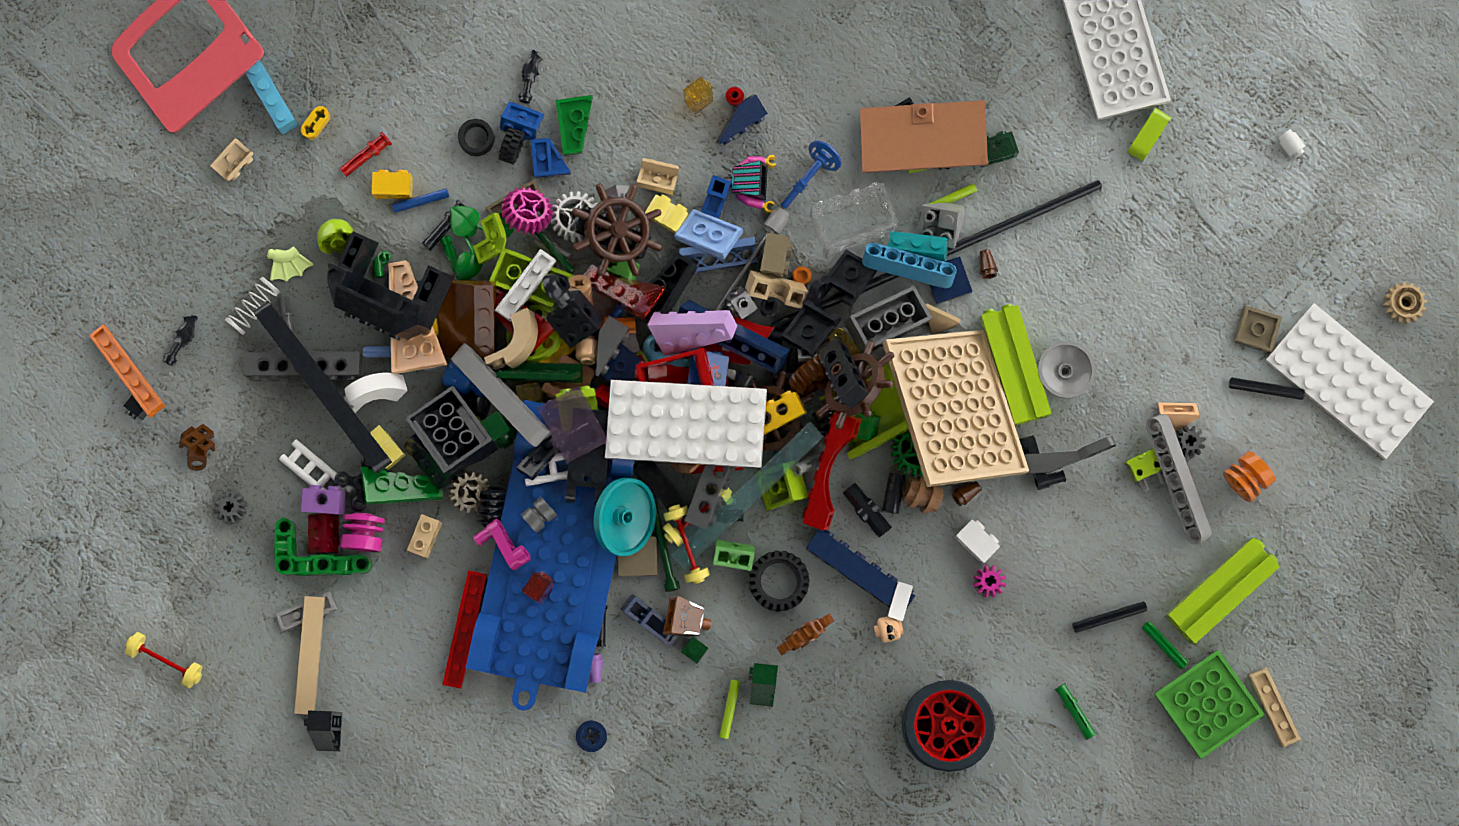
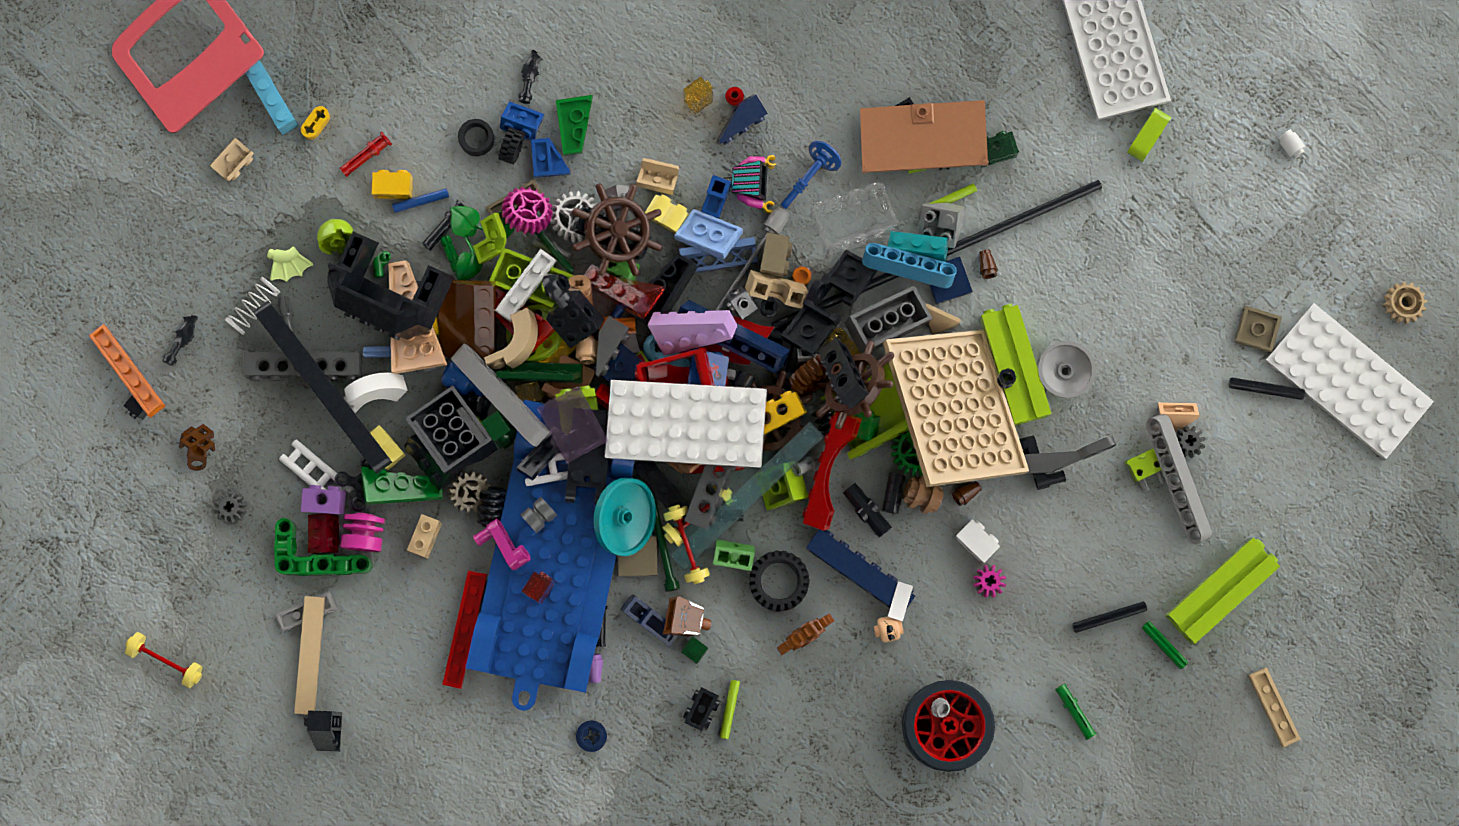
(699, 713): none -> black brick
(763, 684): dark green wedge -> none
(940, 708): none -> light grey plate
(1012, 378): none -> black bush
(1209, 704): bright green plate -> none
(1248, 476): orange wheel -> none

